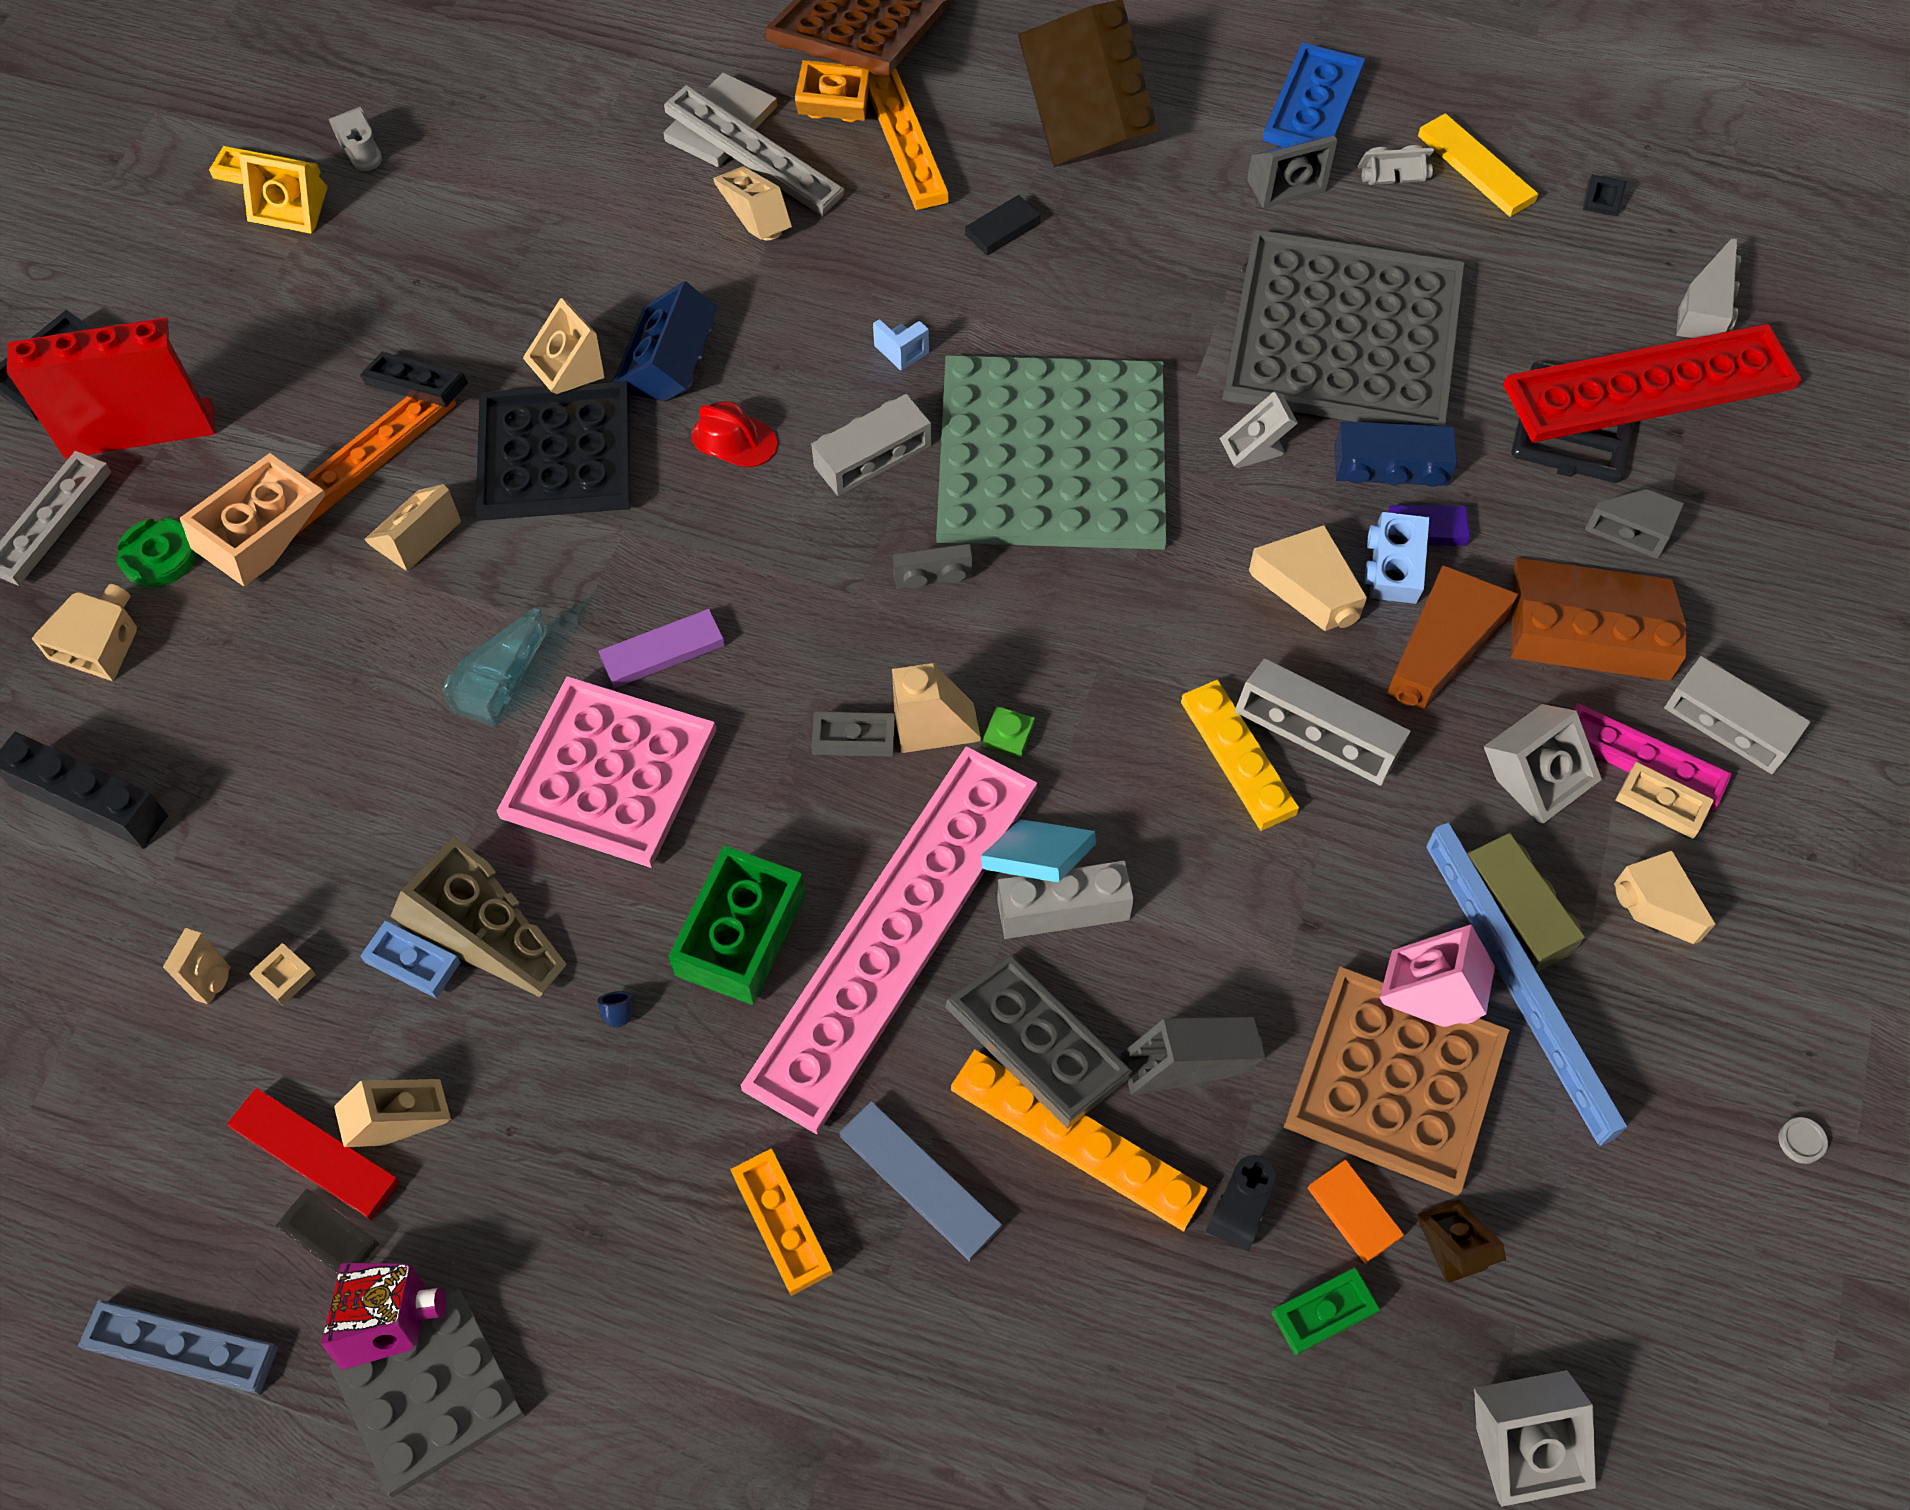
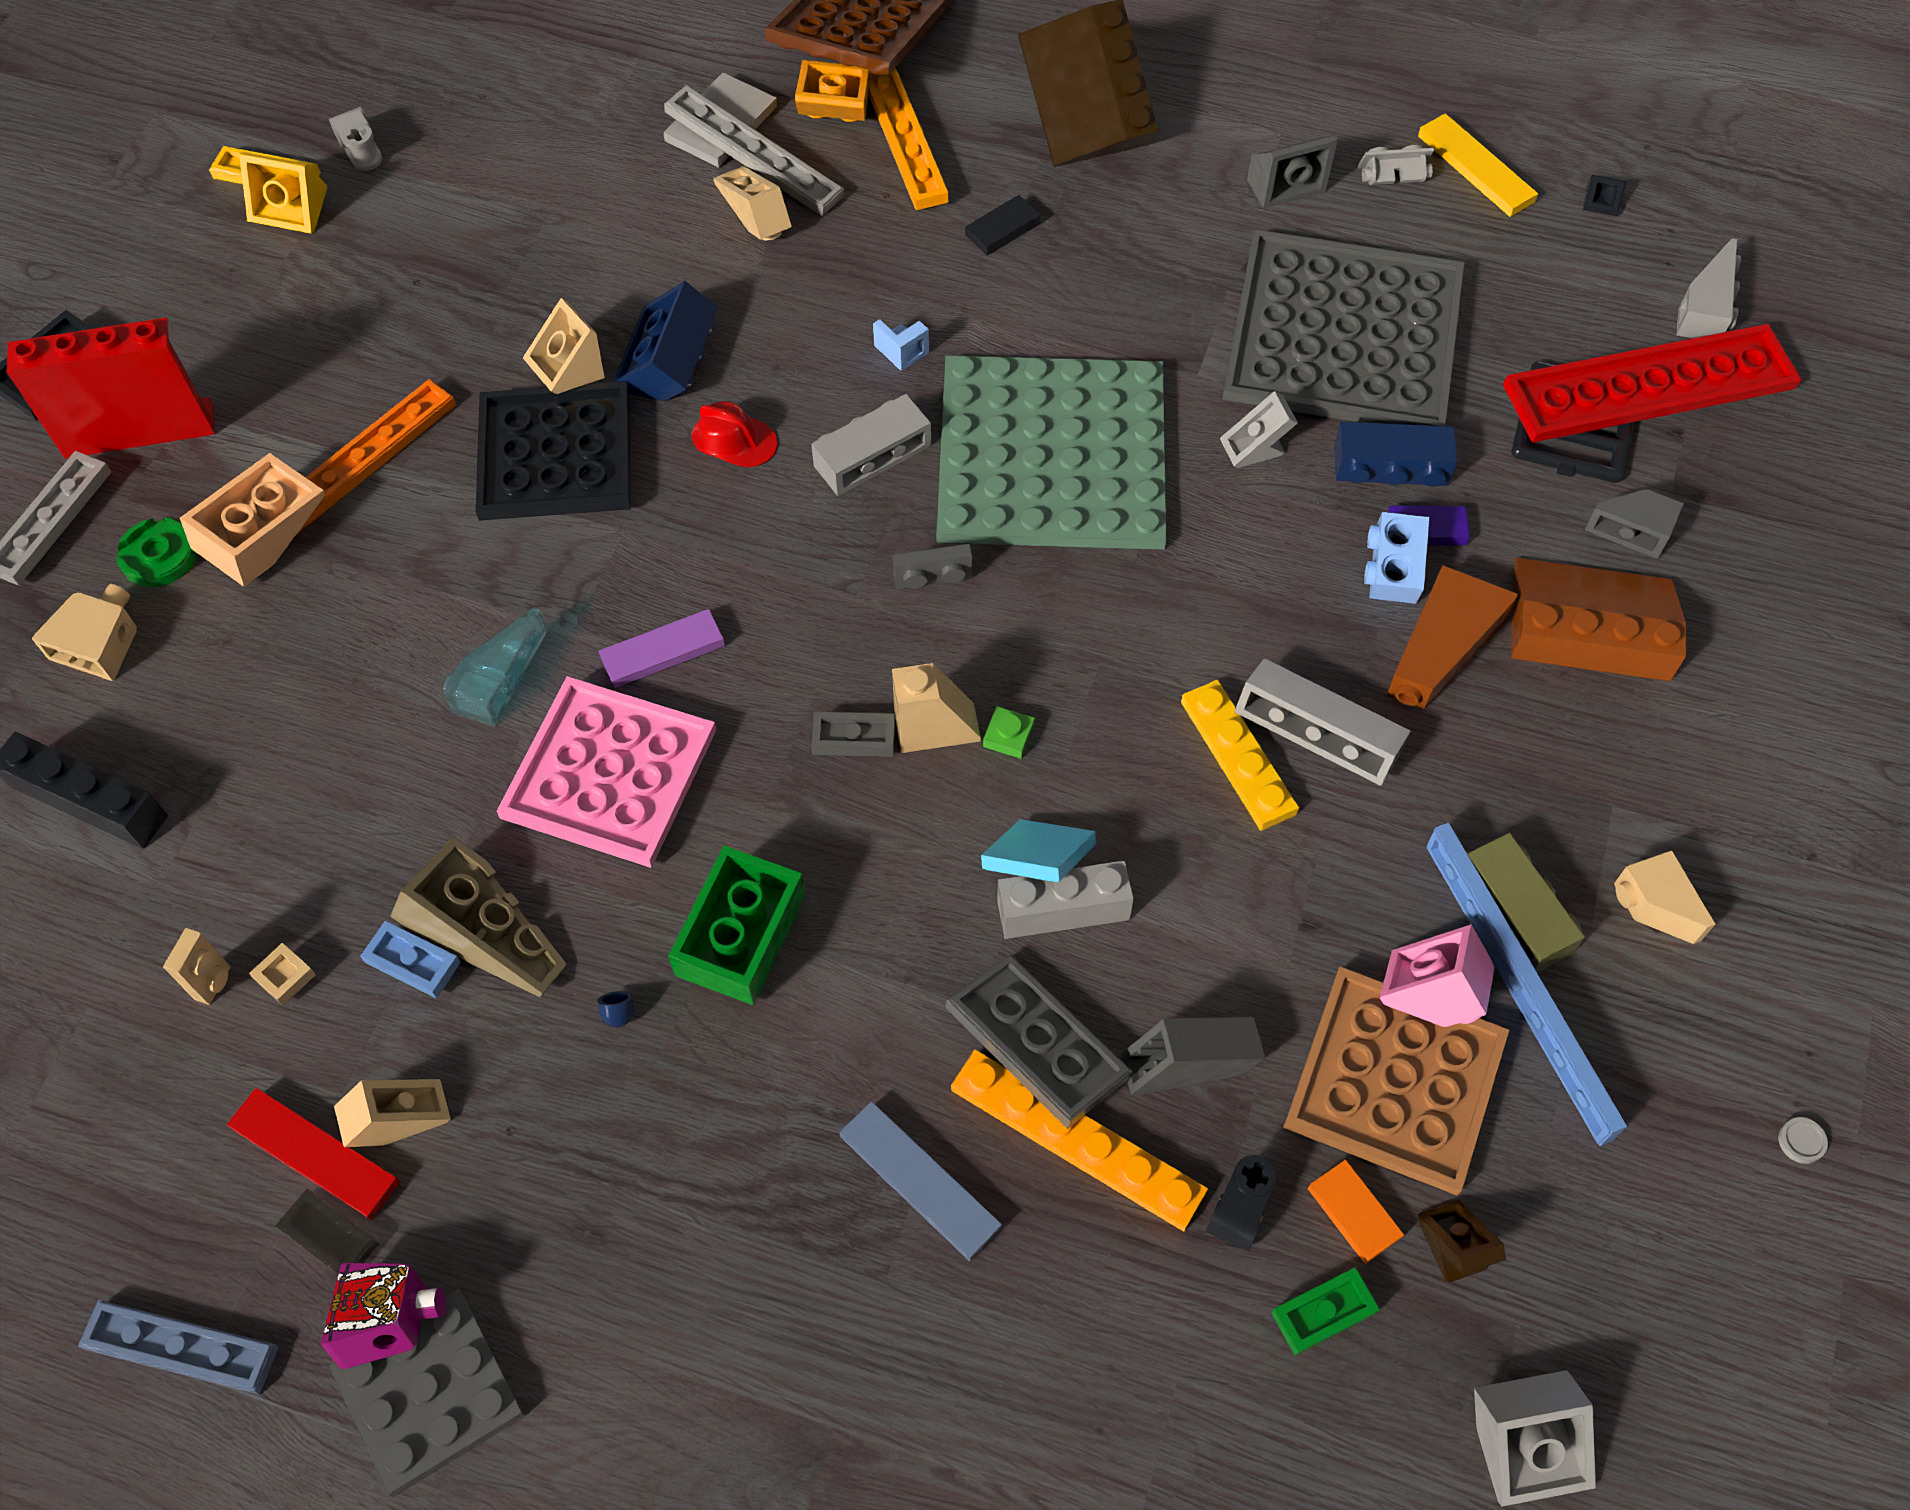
(414, 379): black tile -> none
(416, 526): tan slope -> none
(781, 1222): light orange plate -> none
(887, 942): bright pink plate -> none
(1311, 578): tan slope -> none
(1313, 95): blue plate -> none
(1544, 761): light grey slope -> none
(1625, 746): dark pink tile -> none
(1664, 800): tan plate -> none
(1737, 715): light grey brick -> none

